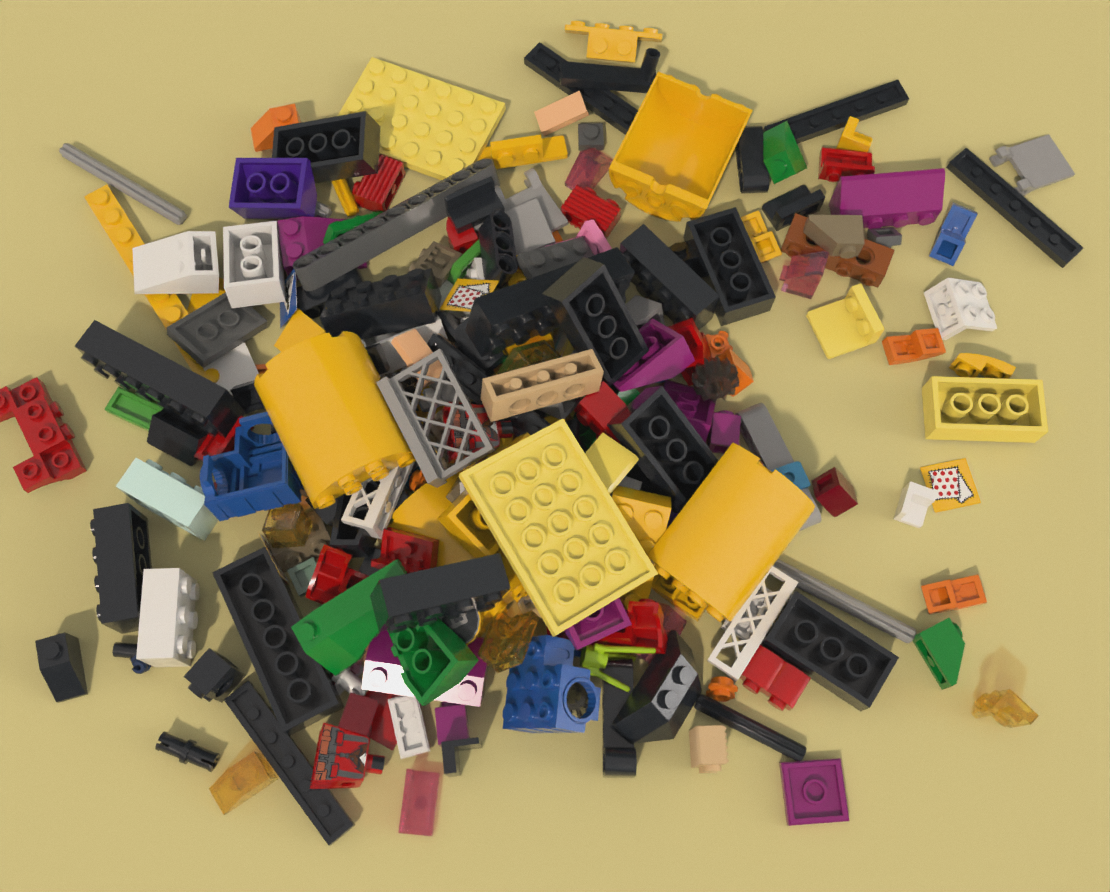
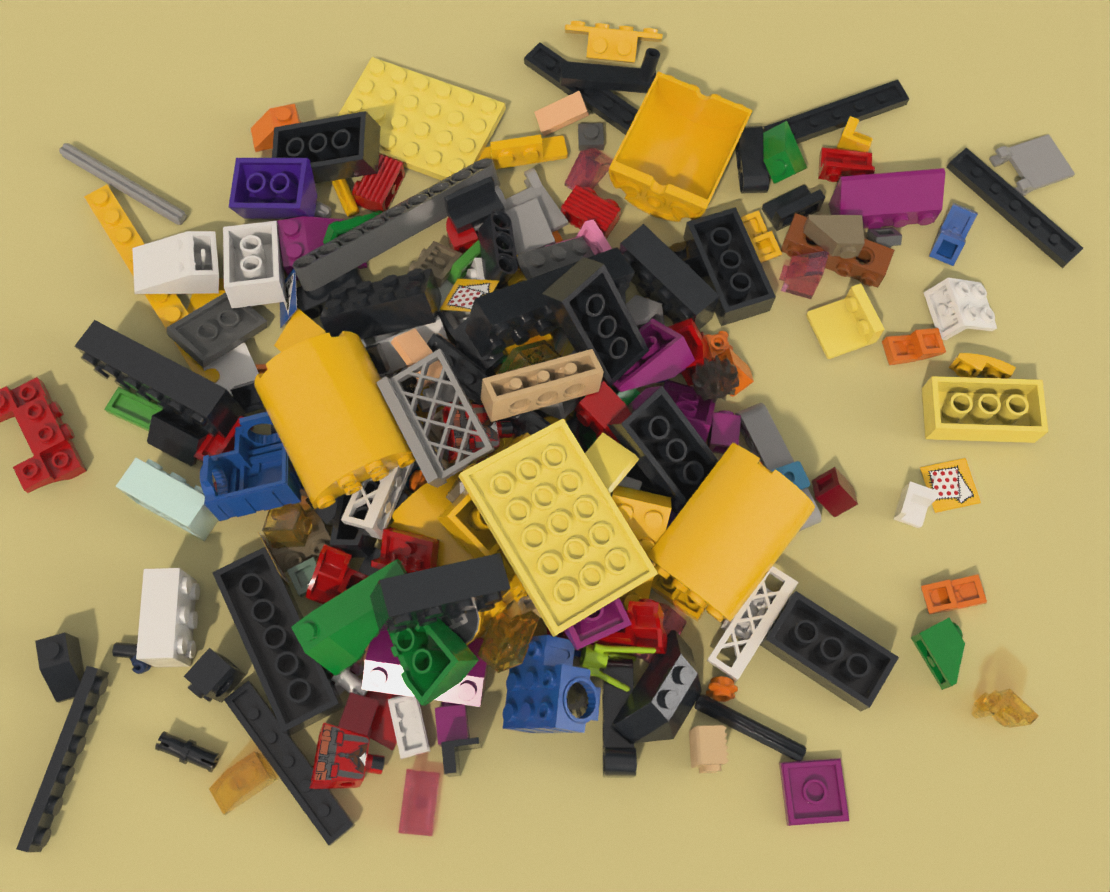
(60, 768): none -> black plate
(120, 557): black brick -> none
(774, 678): red brick -> none
(848, 603): light grey axle -> none

